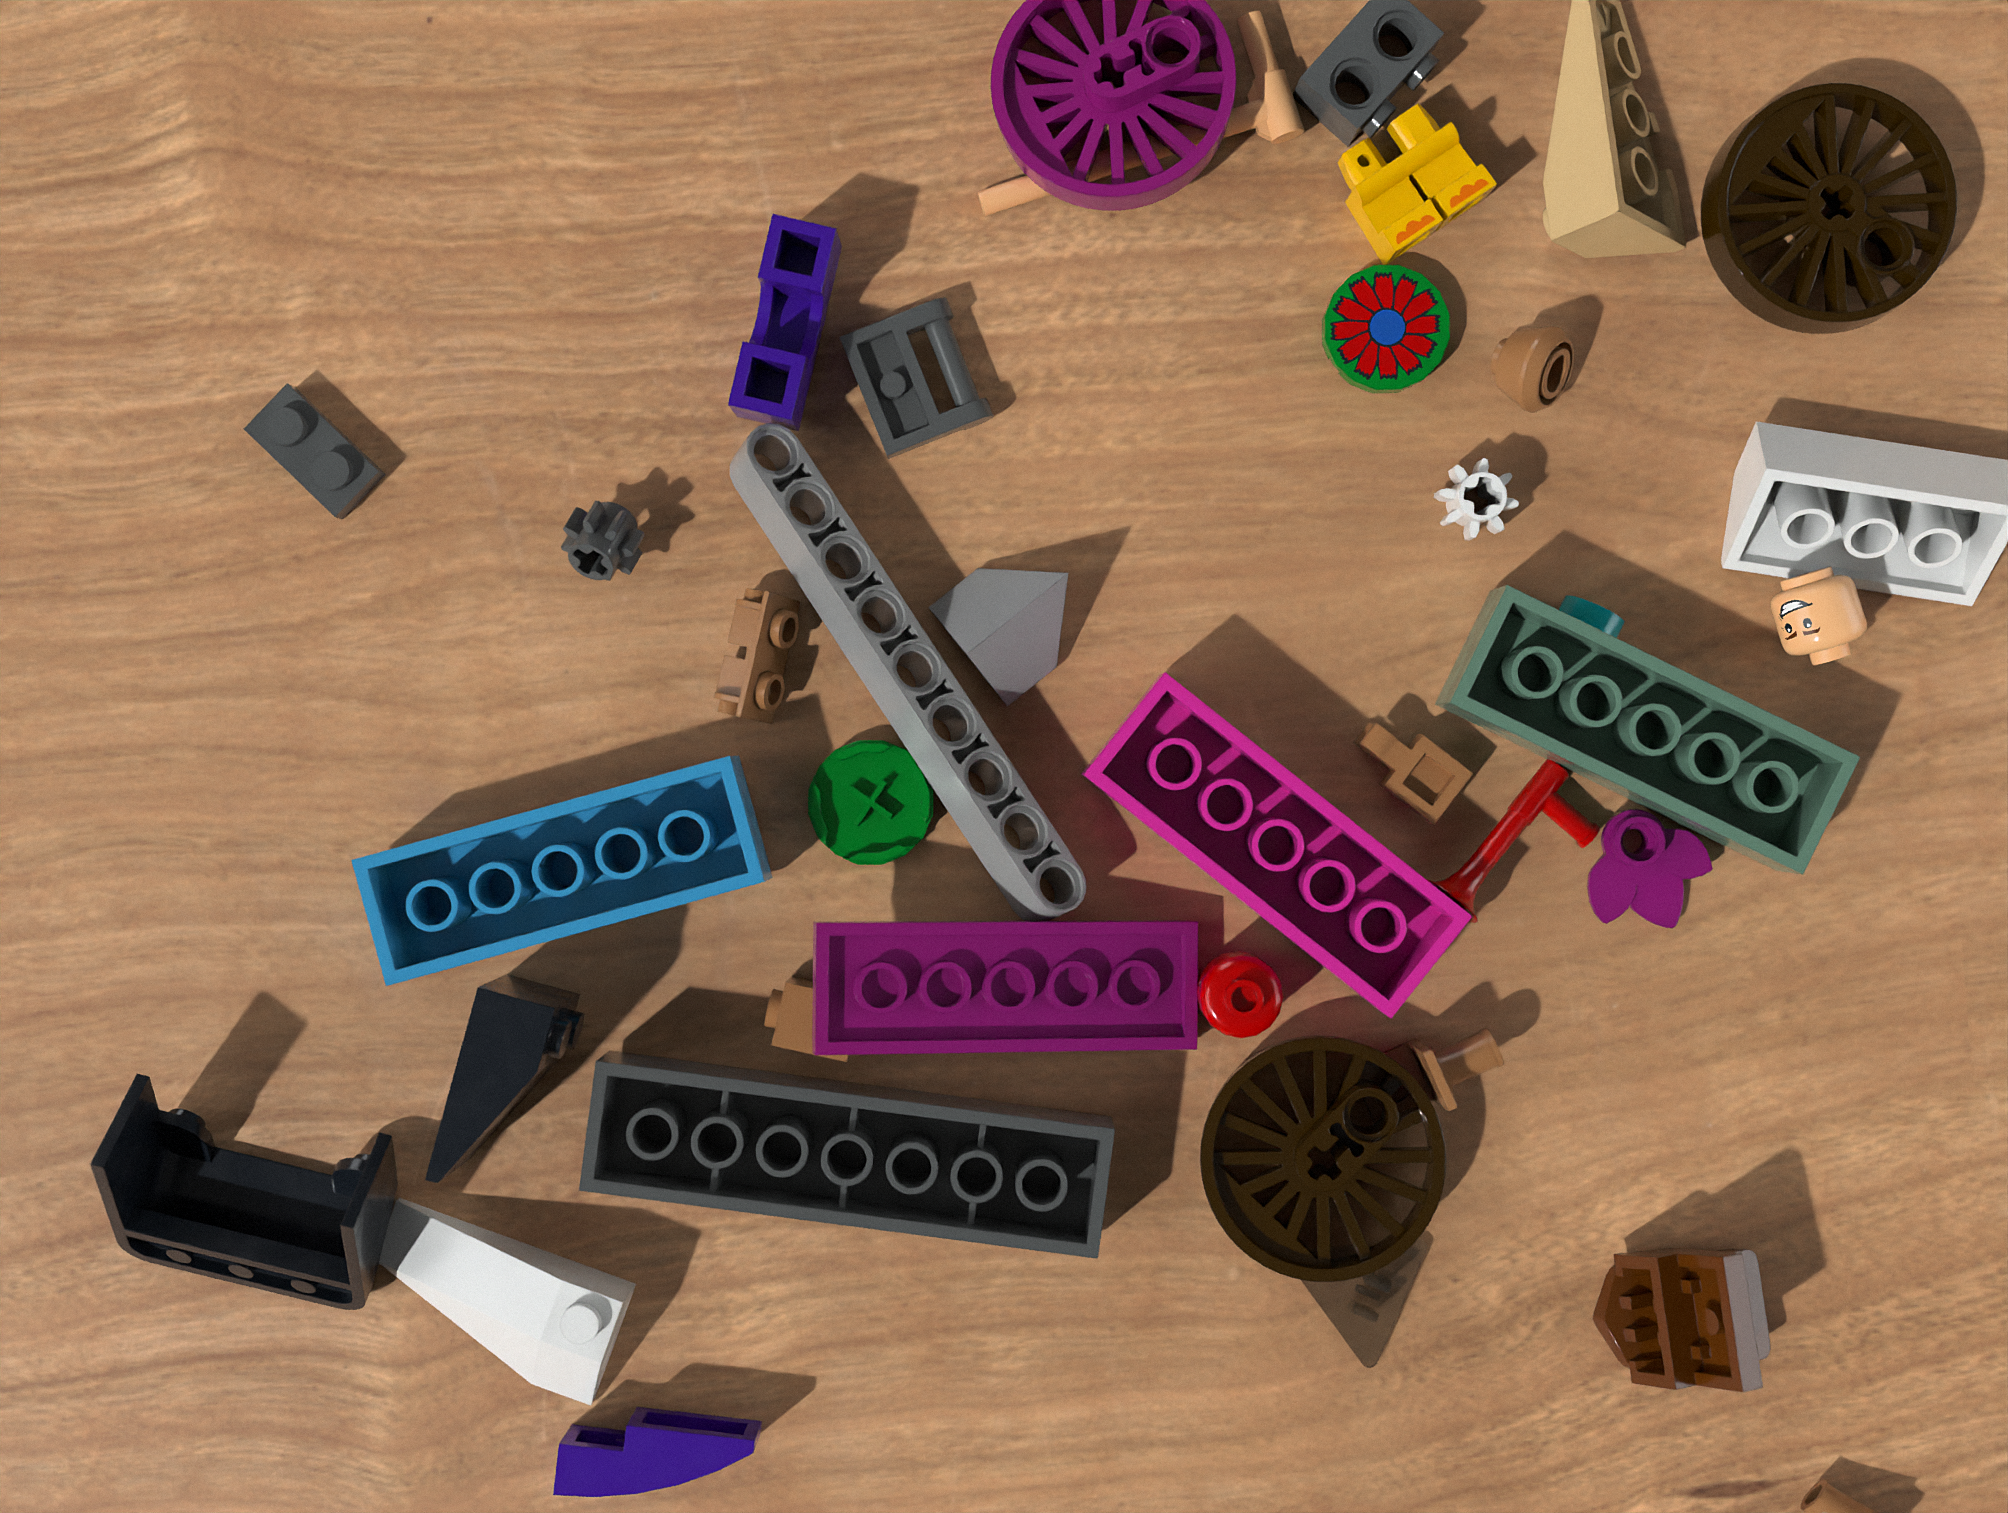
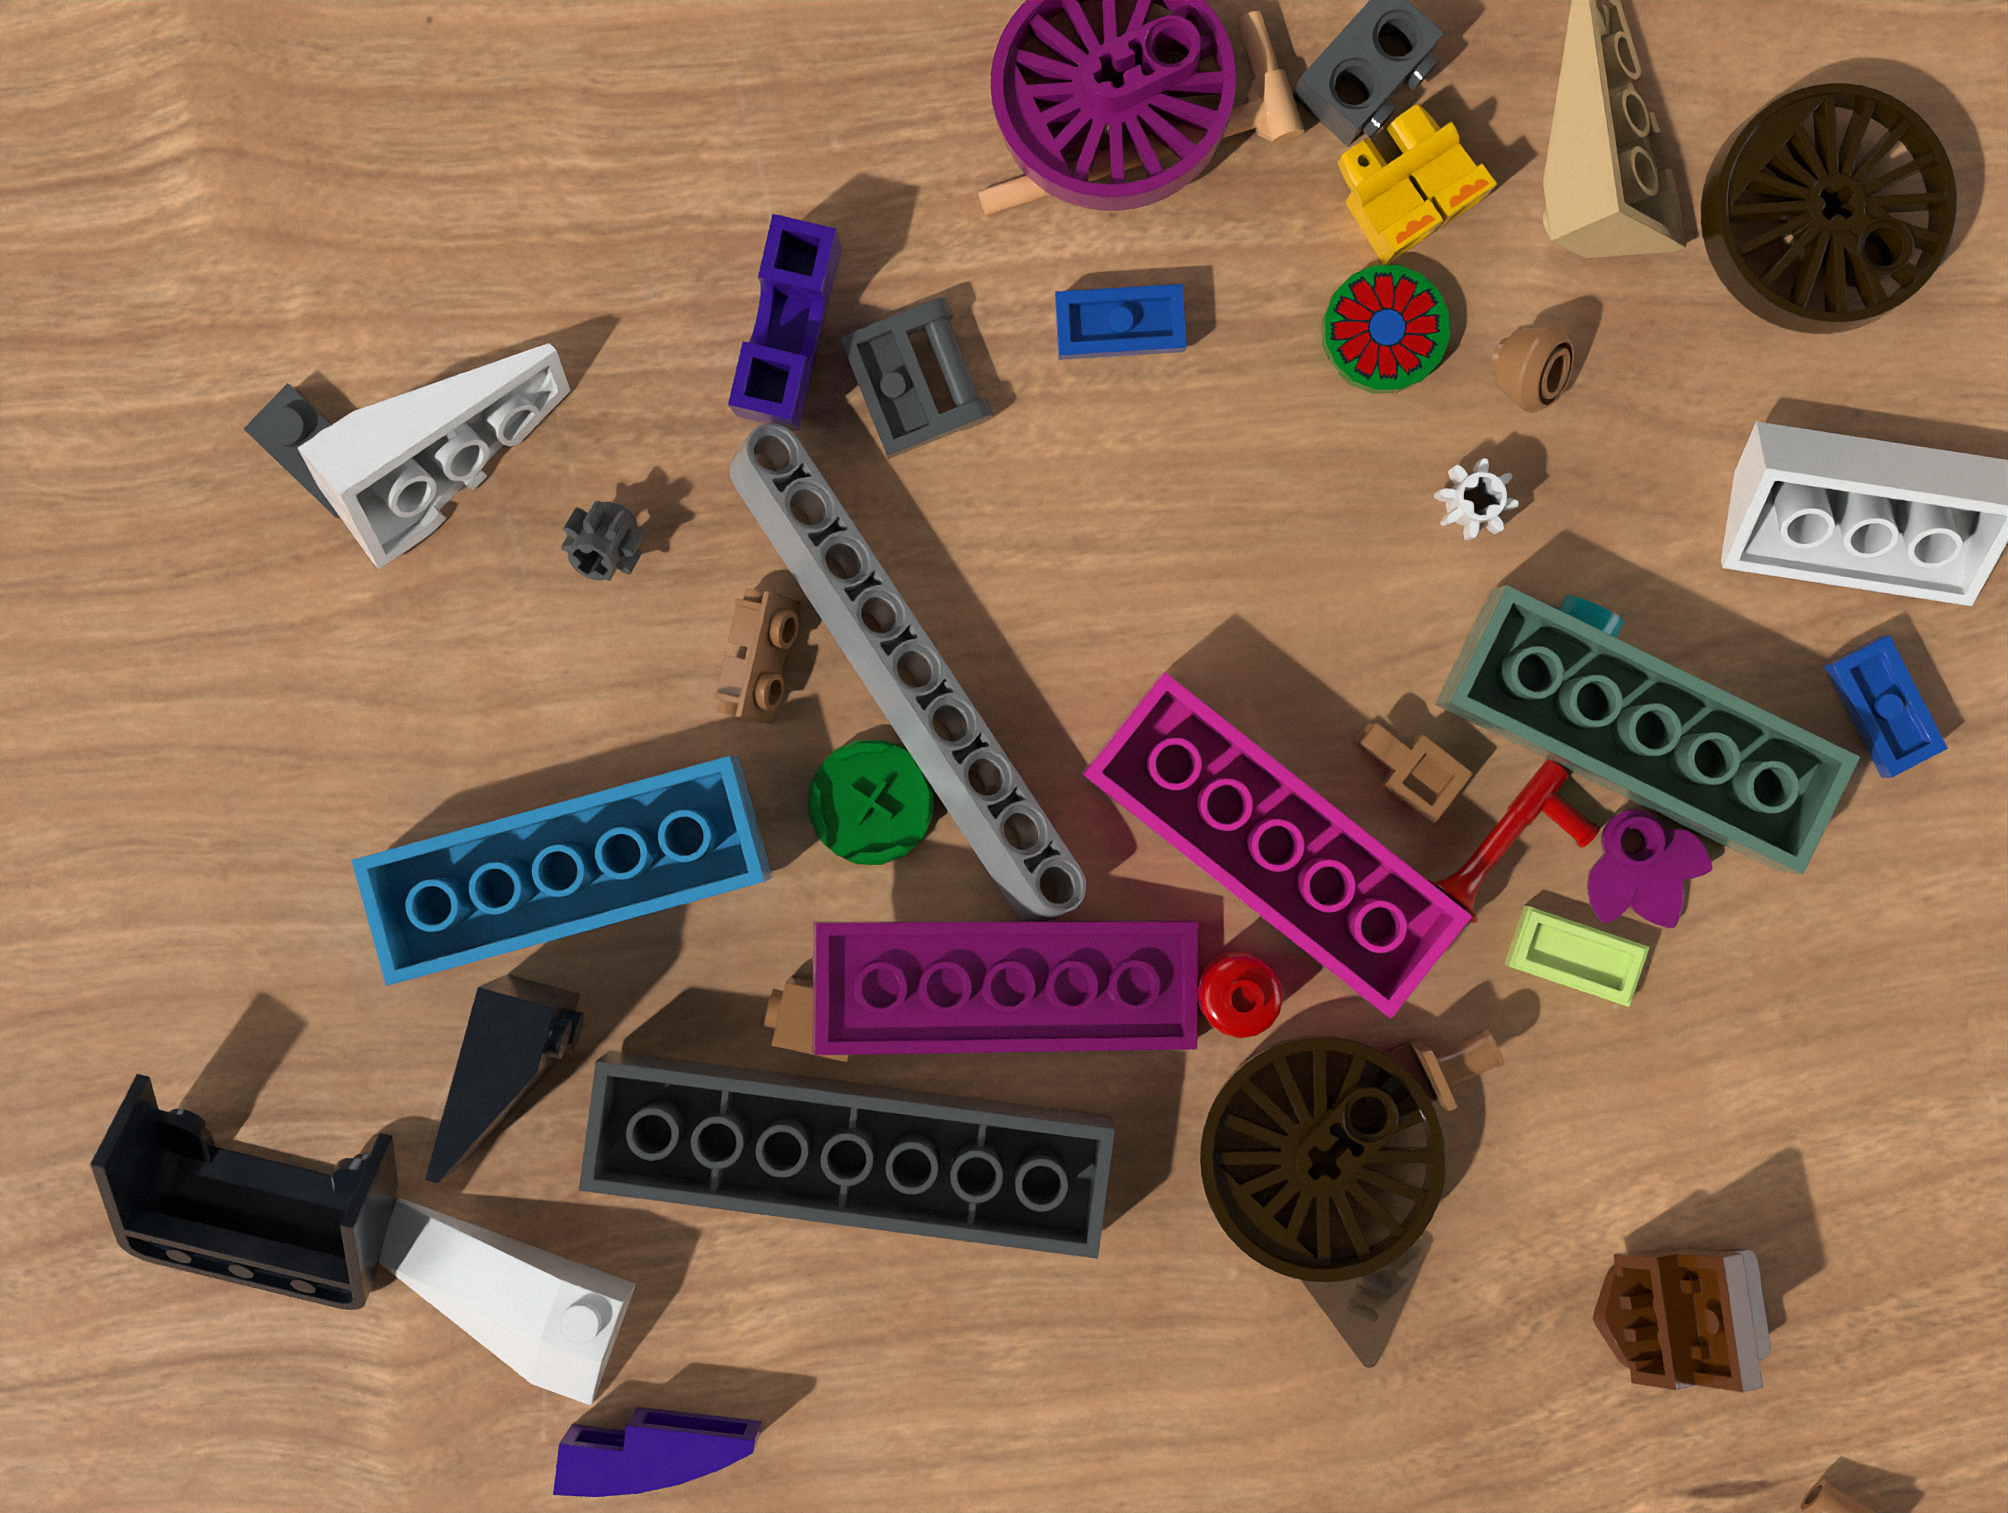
(411, 454): none -> white wedge
(1007, 625): light grey slope -> none
(1120, 321): none -> blue plate
(1576, 955): none -> yellowish green tile
(1818, 615): light nougat head -> none
(1885, 706): none -> blue plate

